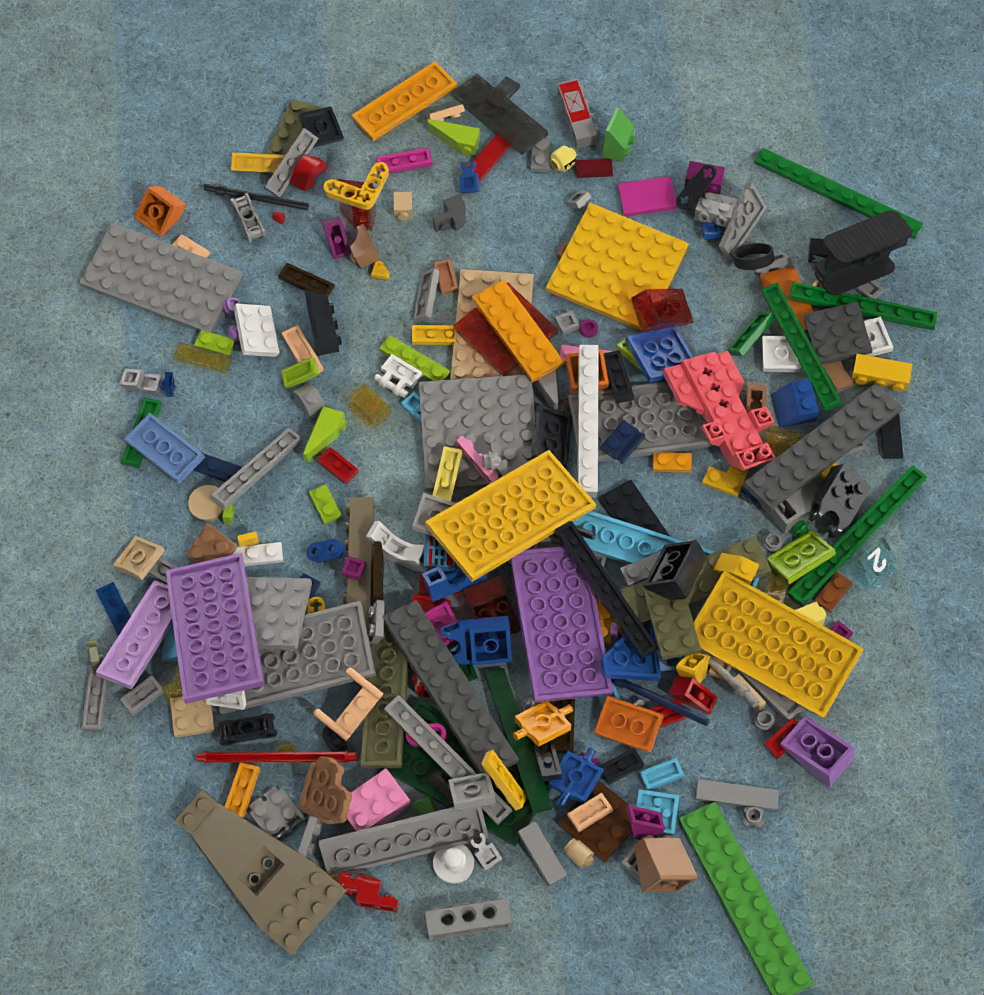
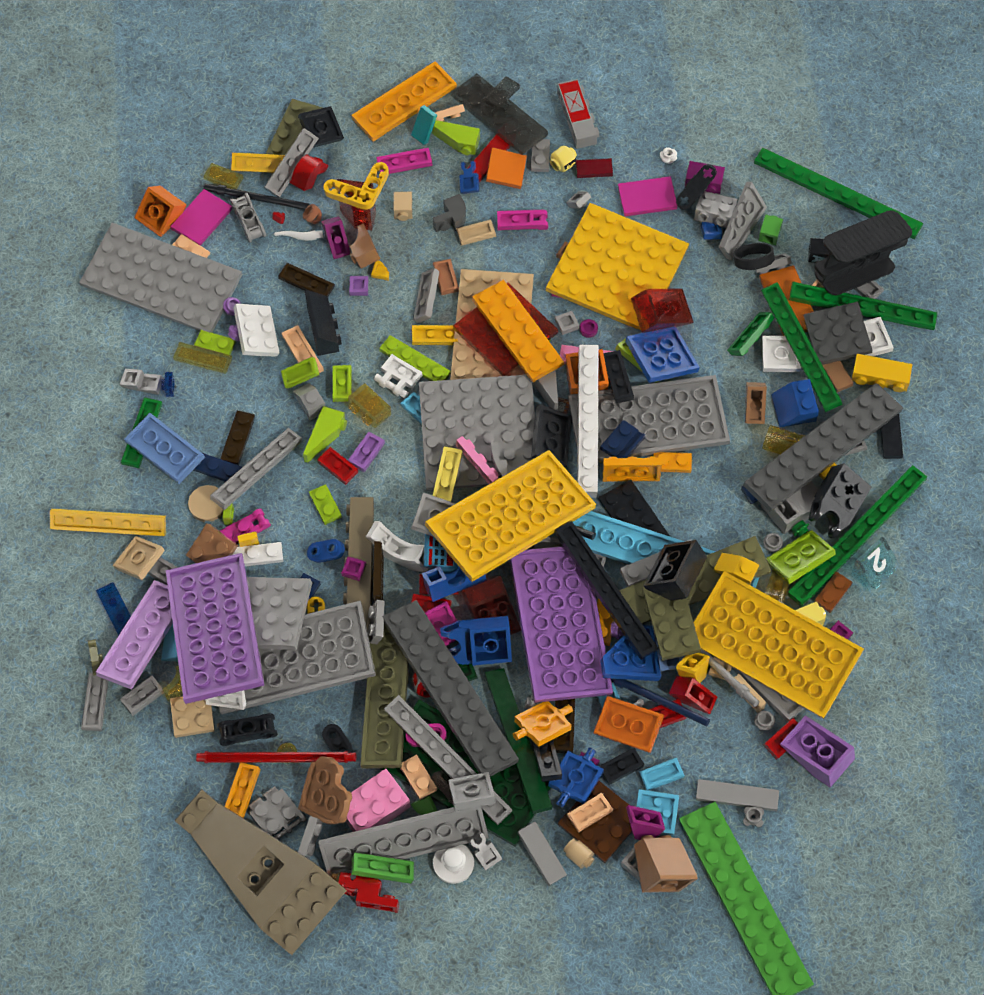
(108, 522): none -> yellow plate
(201, 217): none -> dark pink tile
(223, 176): none -> clear yellow plate
(238, 437): none -> dark brown plate
(246, 526): none -> dark pink plate
(306, 236): none -> white animal
(310, 214): none -> nougat tile
(342, 383): none -> lime plate
(356, 710): light nougat plate -> none
(358, 285): none -> medium lavender plate
(366, 451): none -> medium lavender plate
(382, 868): none -> bright green plate
(418, 777): none -> light nougat plate
(424, 124): none -> teal tile
(476, 232): none -> tan tile
(479, 924): light grey brick -> none
(491, 460): light grey plate -> none
(503, 780): yellow plate -> none
(506, 168): none -> orange tile
(522, 220): none -> dark pink plate
(618, 137): bright green slope -> none
(632, 469): none -> light orange plate
(668, 158): none -> white plate
(713, 389): coral piece -> none
(725, 482): yellow plate -> none
(770, 229): none -> bright green brick

